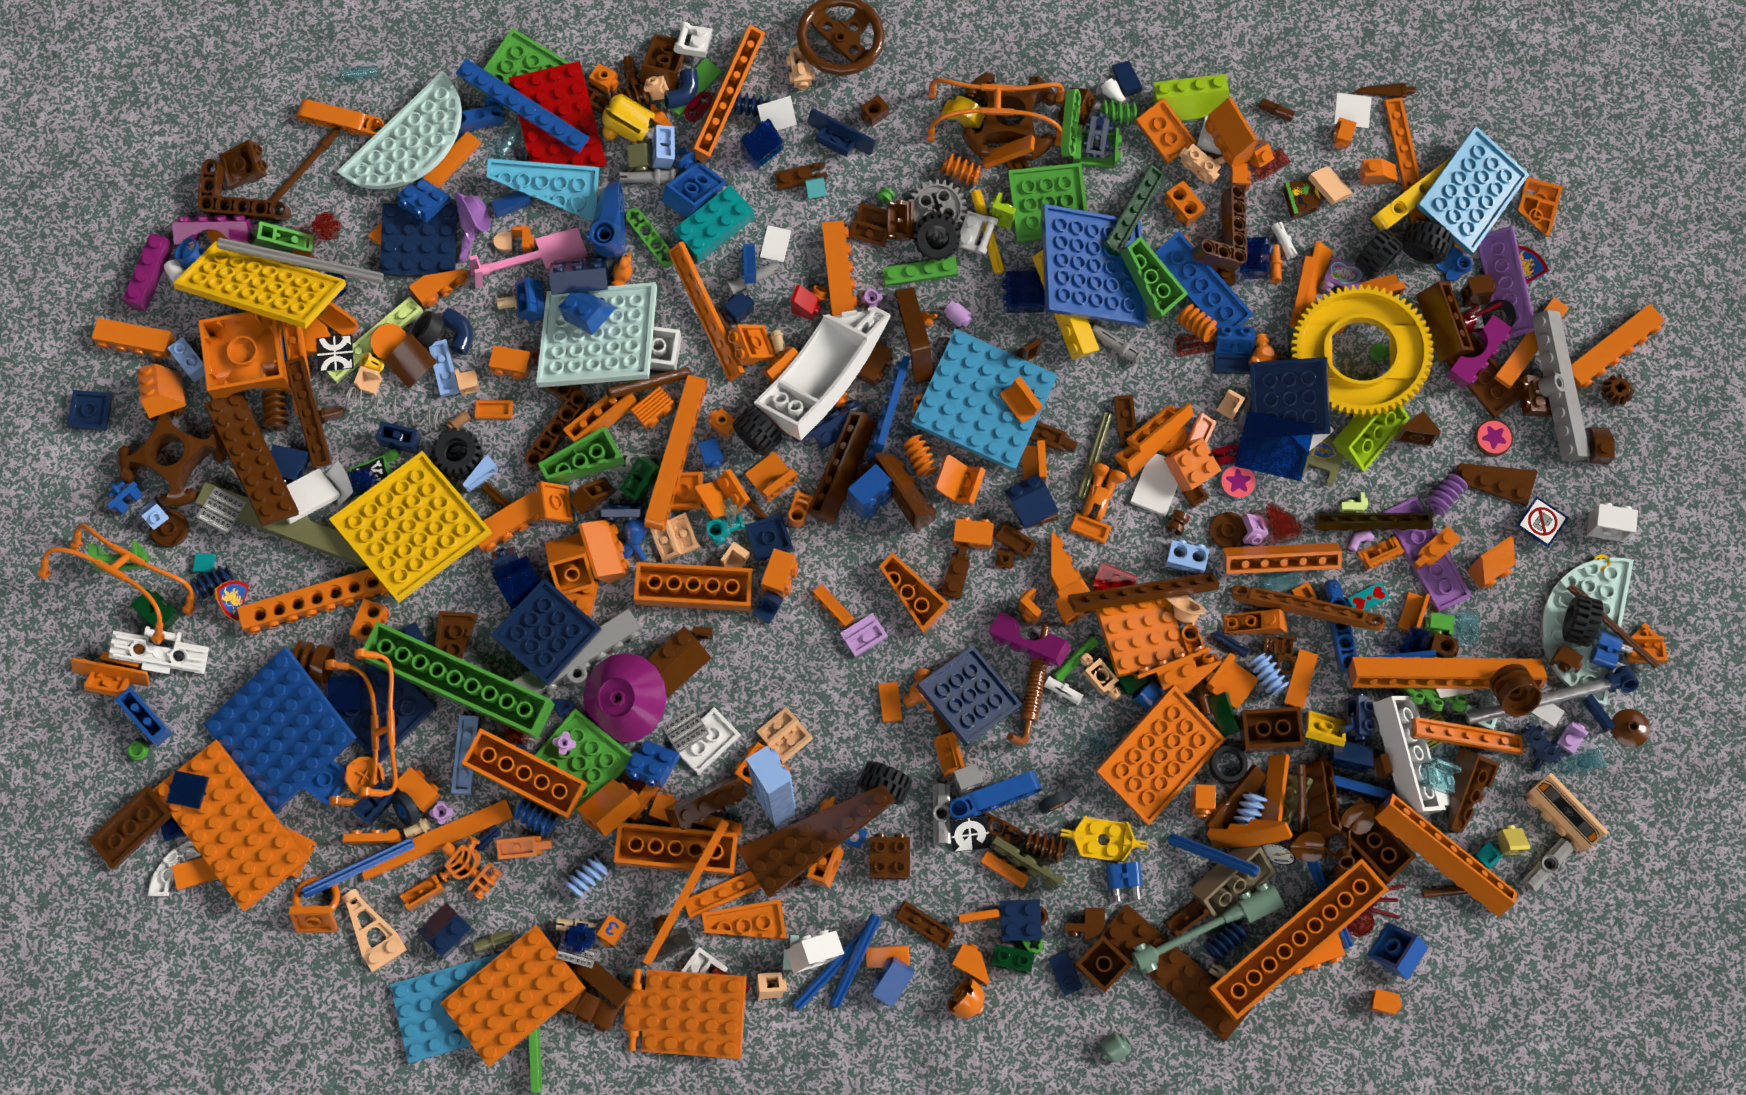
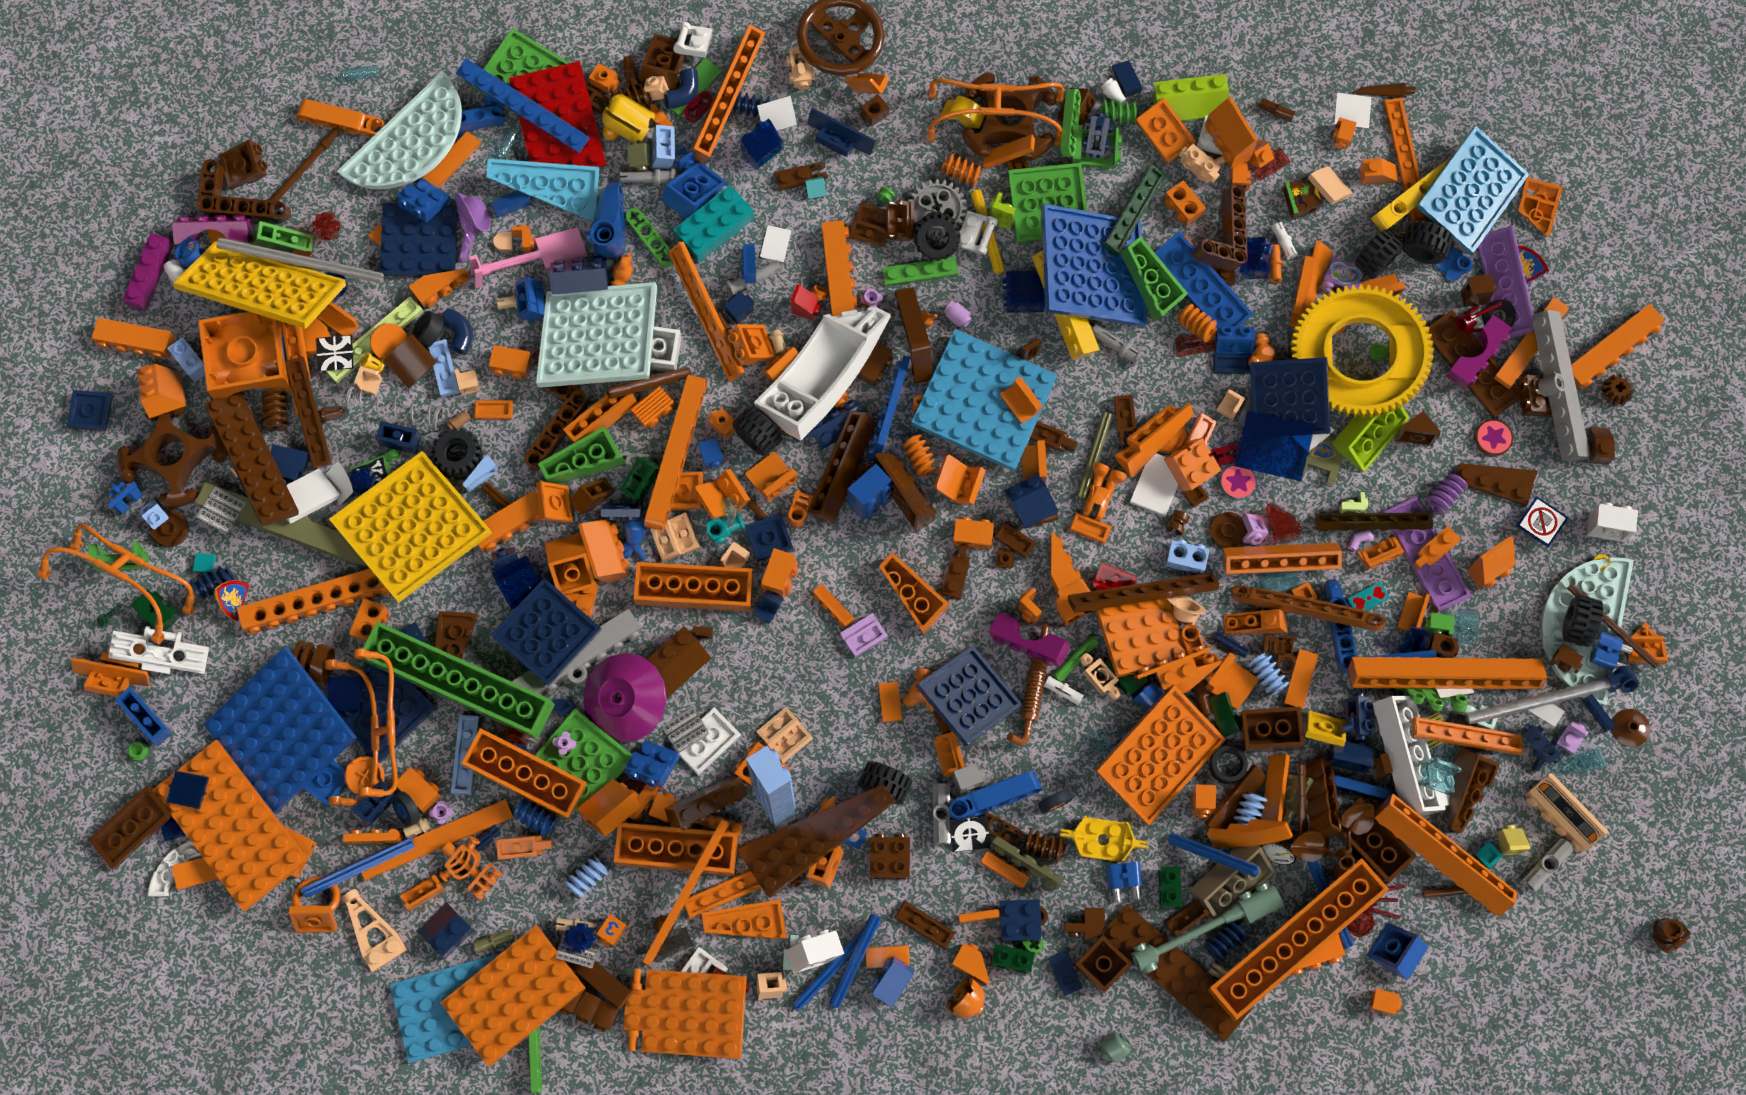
(103, 618): none -> clear green hand
(585, 311): blue slope -> none
(867, 83): none -> orange panel
(1169, 888): none -> dark green brick
(1445, 321): reddish brown brick -> none
(1515, 690): reddish brown wheel -> none
(1669, 932): none -> reddish brown piece

